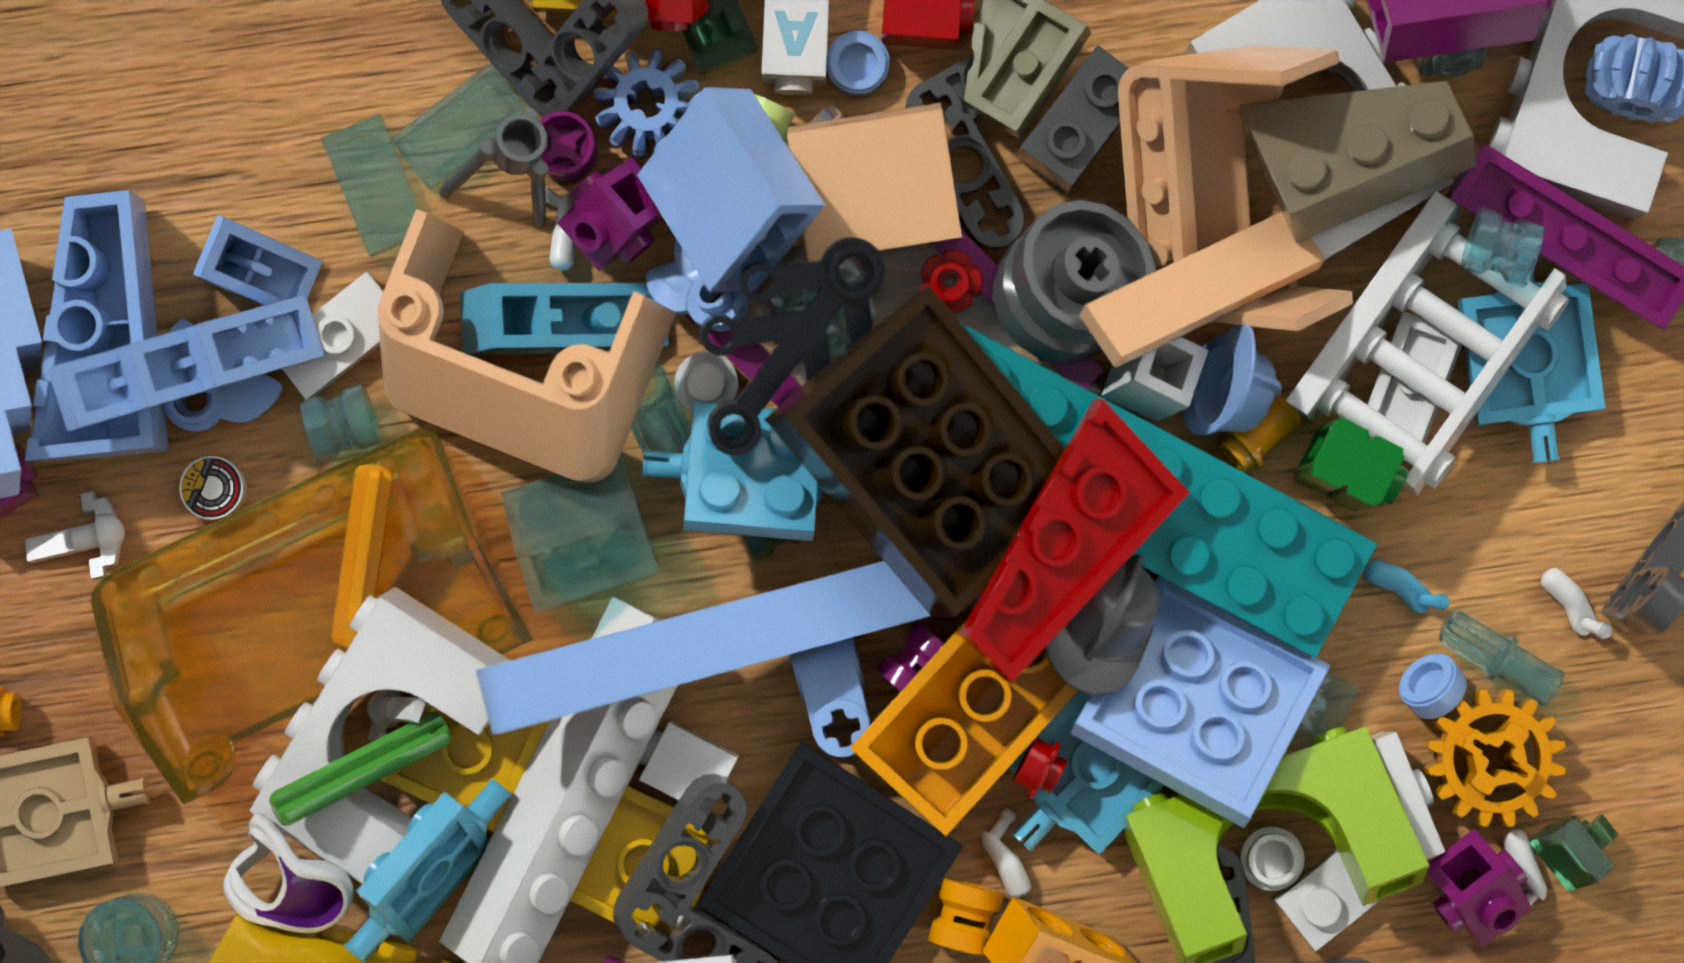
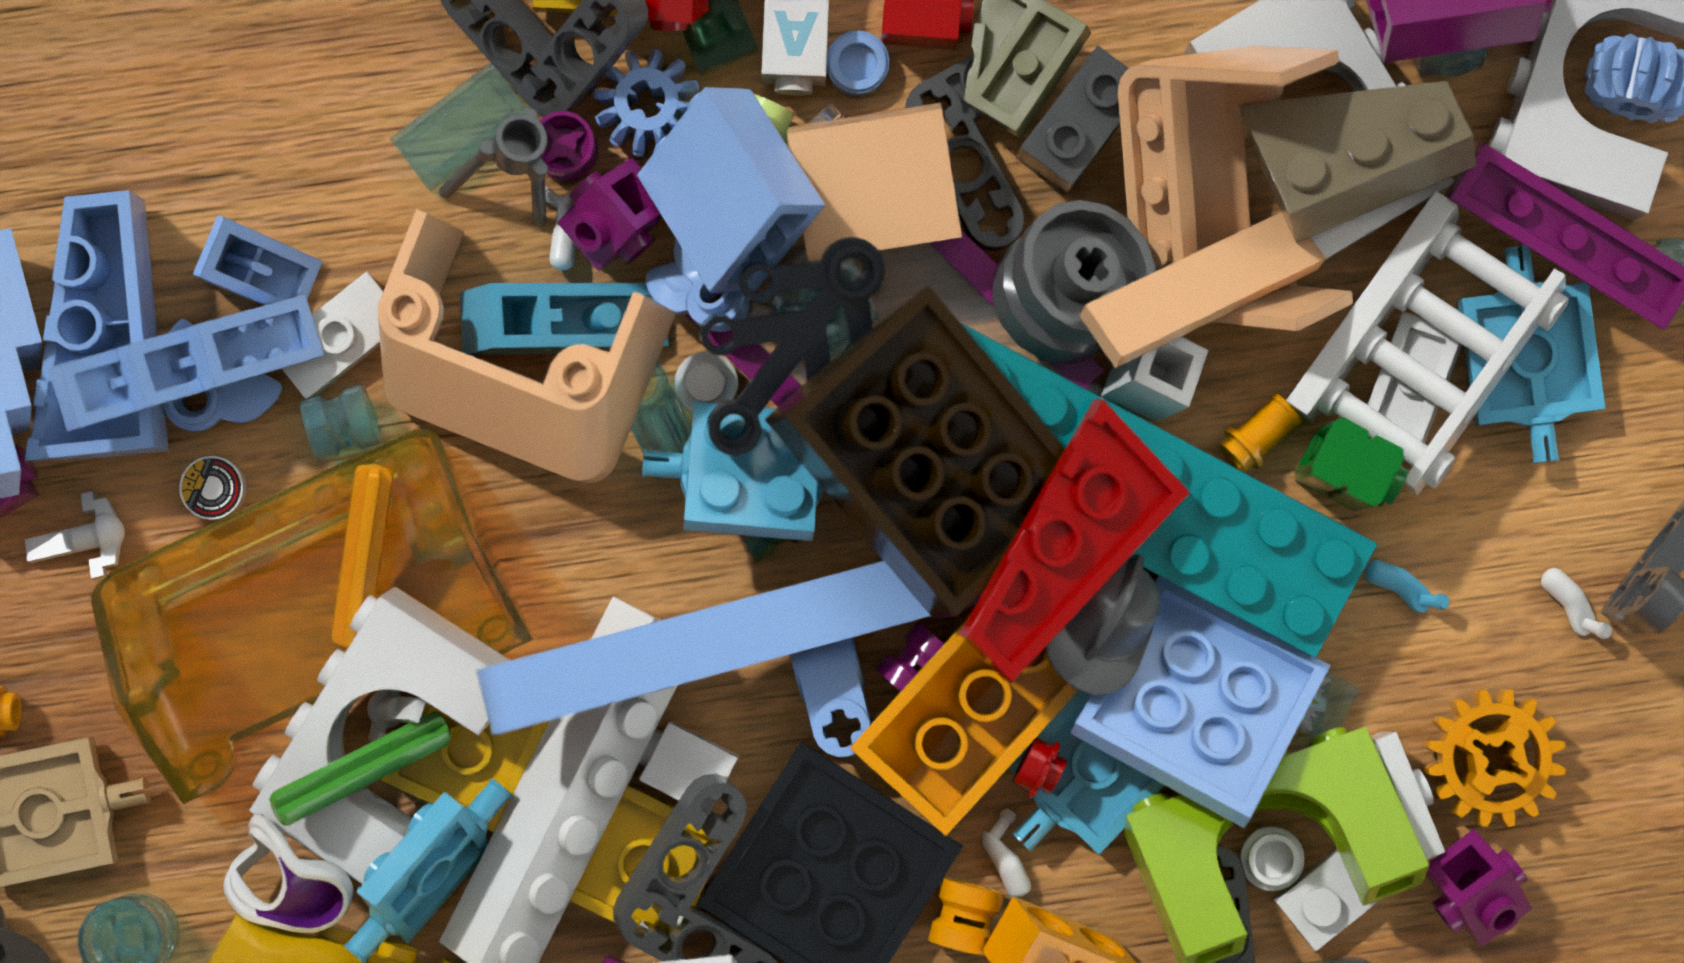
(372, 183): clear light blue tile -> none
(579, 537): clear light blue slope -> none
(953, 263): red plate -> none
(1233, 386): light blue piece -> none
(1432, 686): light blue tile -> none
(1501, 657): clear light blue axle -> none
(1502, 247): clear light blue wheel -> none
(1519, 847): white piece -> none
(1575, 850): clear green tile -> none

